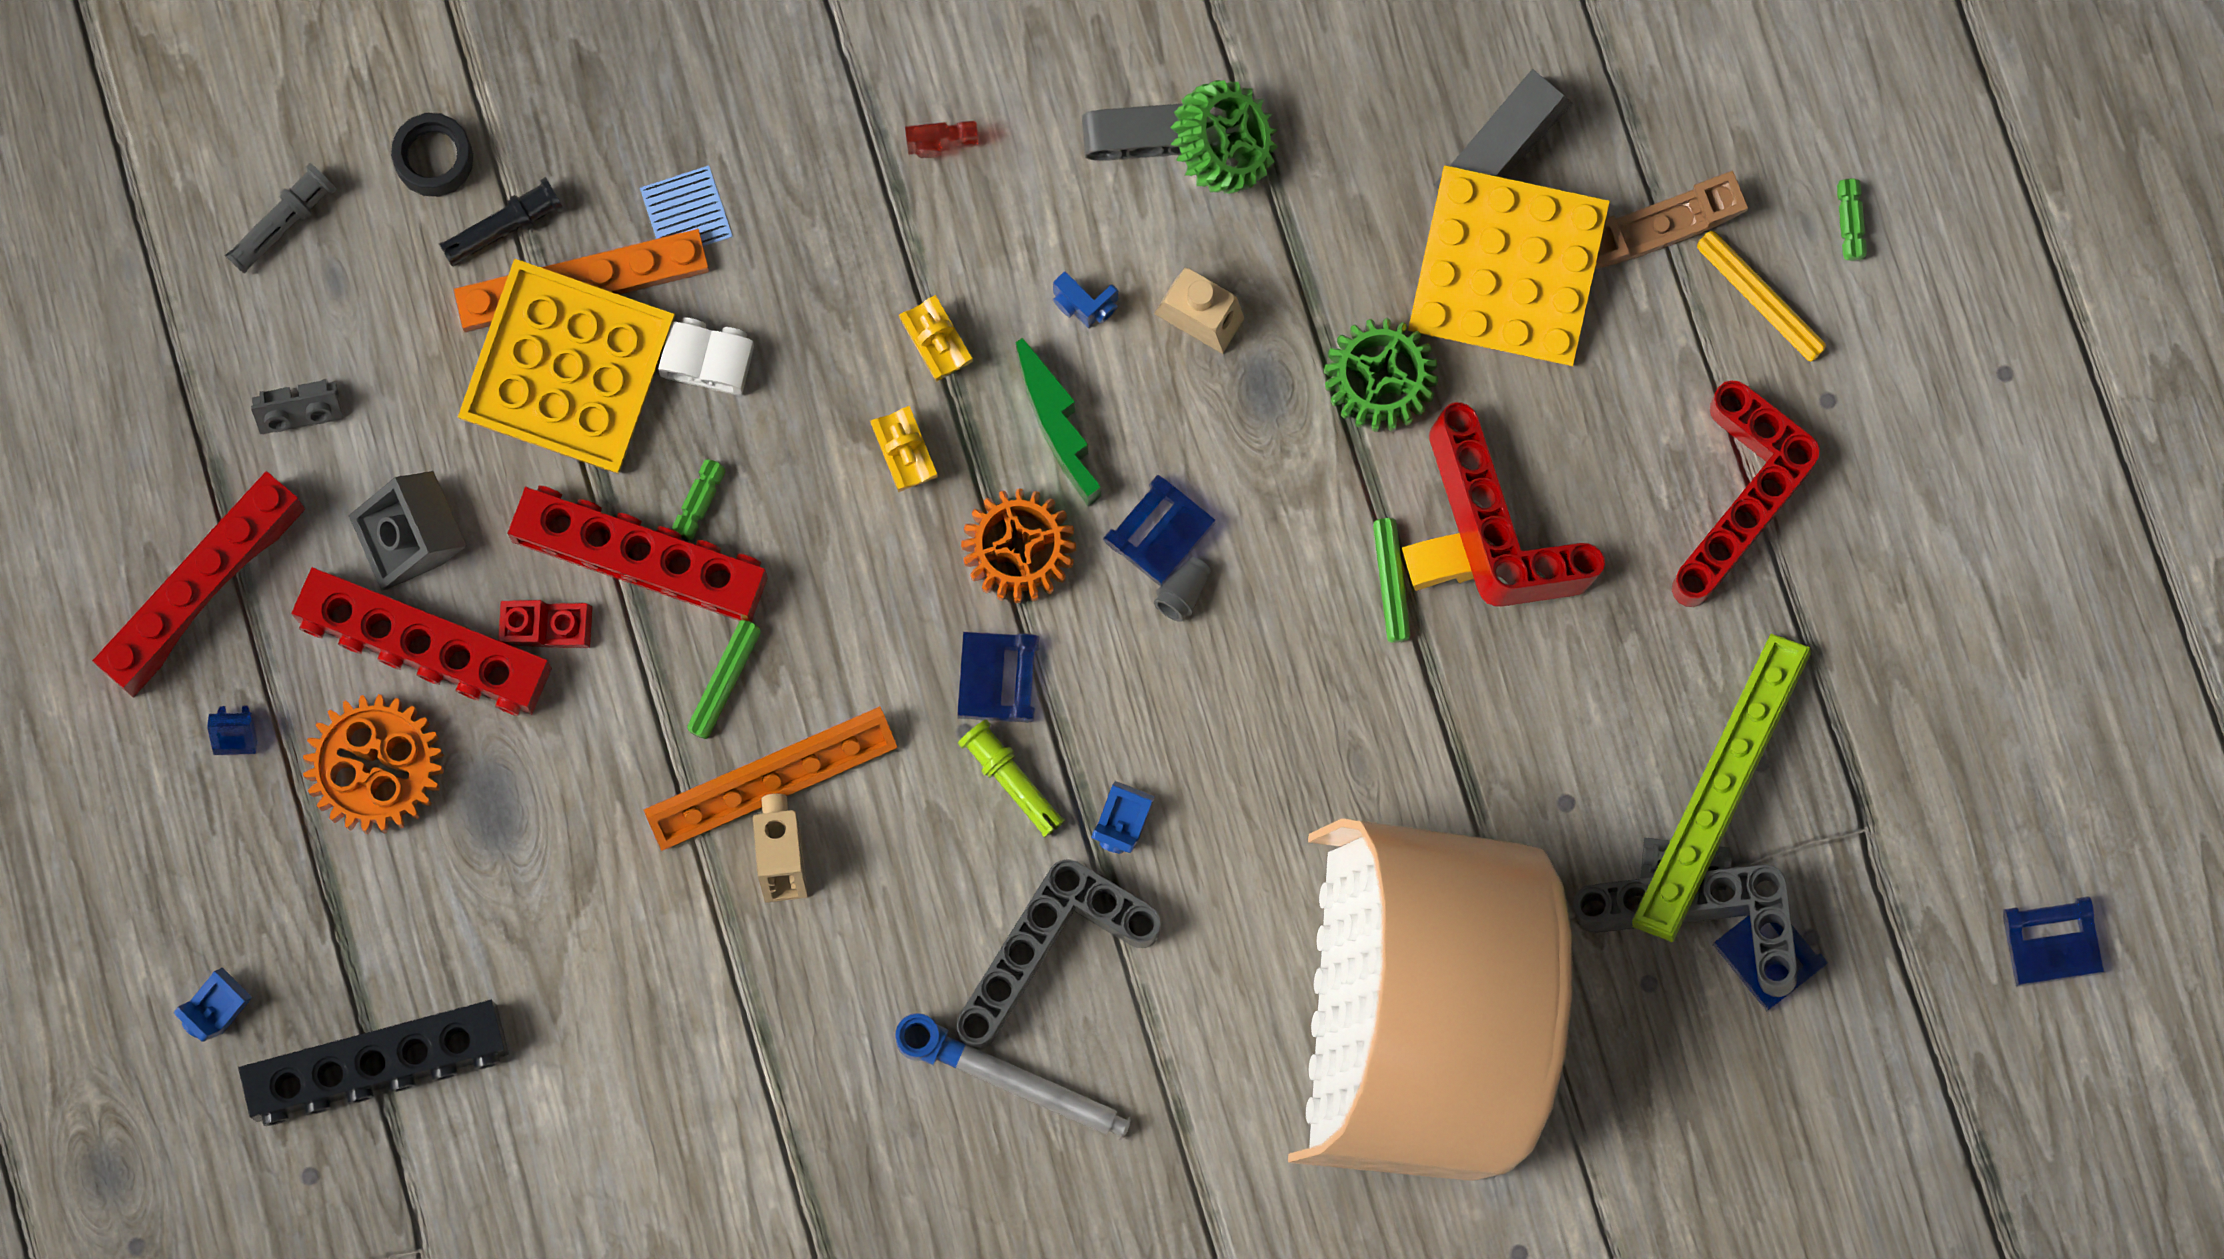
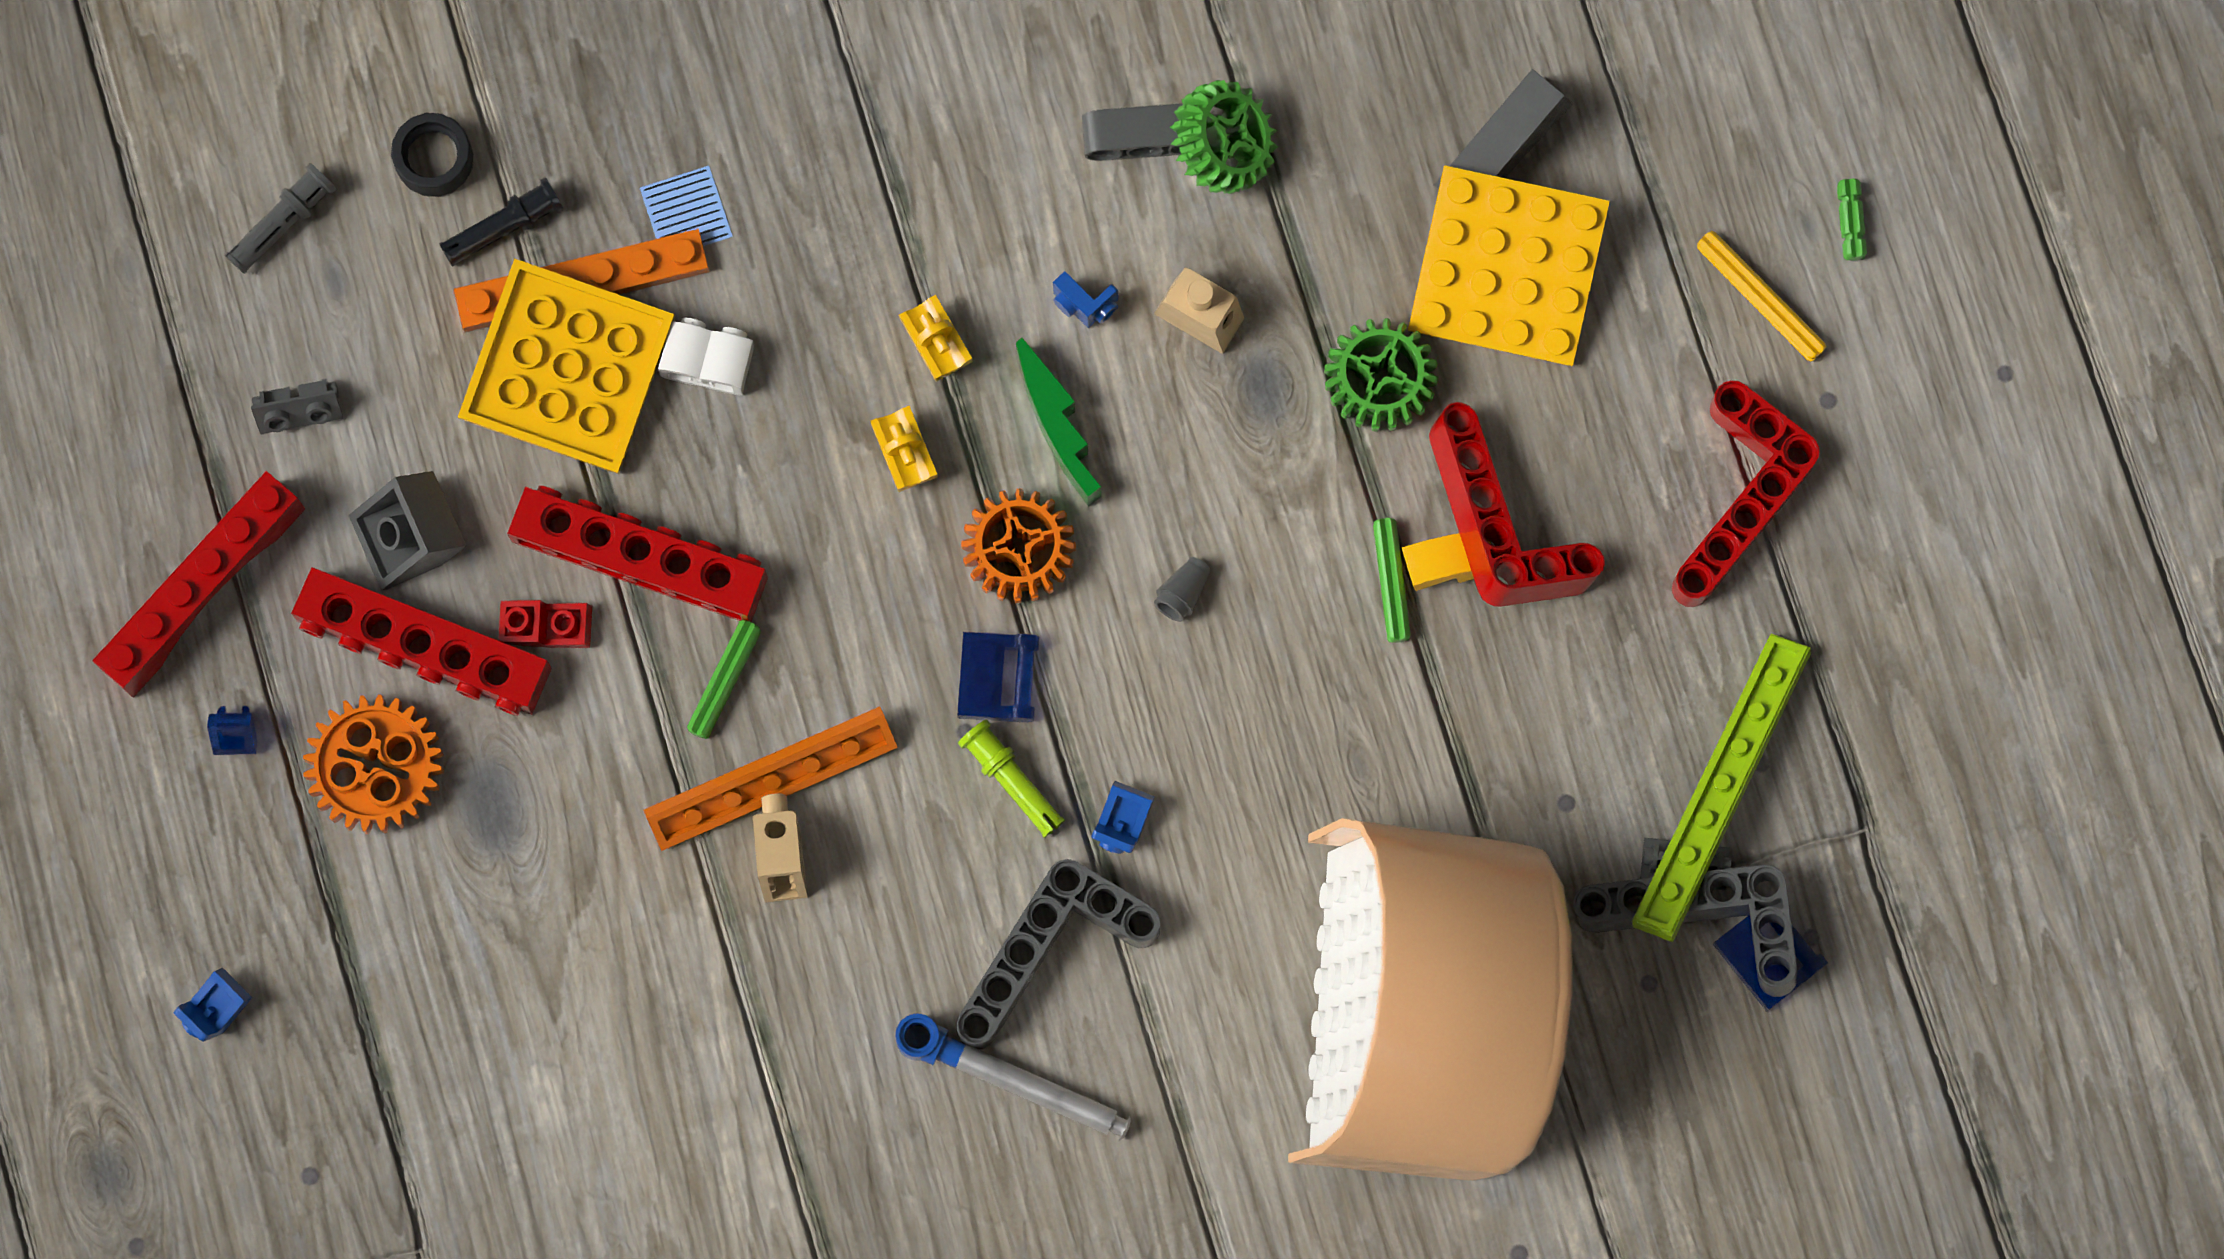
(264, 1078): black brick -> none
(698, 499): bright green axle -> none
(933, 138): clear red plate -> none
(1170, 538): clear blue plate -> none
(1671, 220): medium nougat slope -> none
(2053, 956): clear blue plate -> none

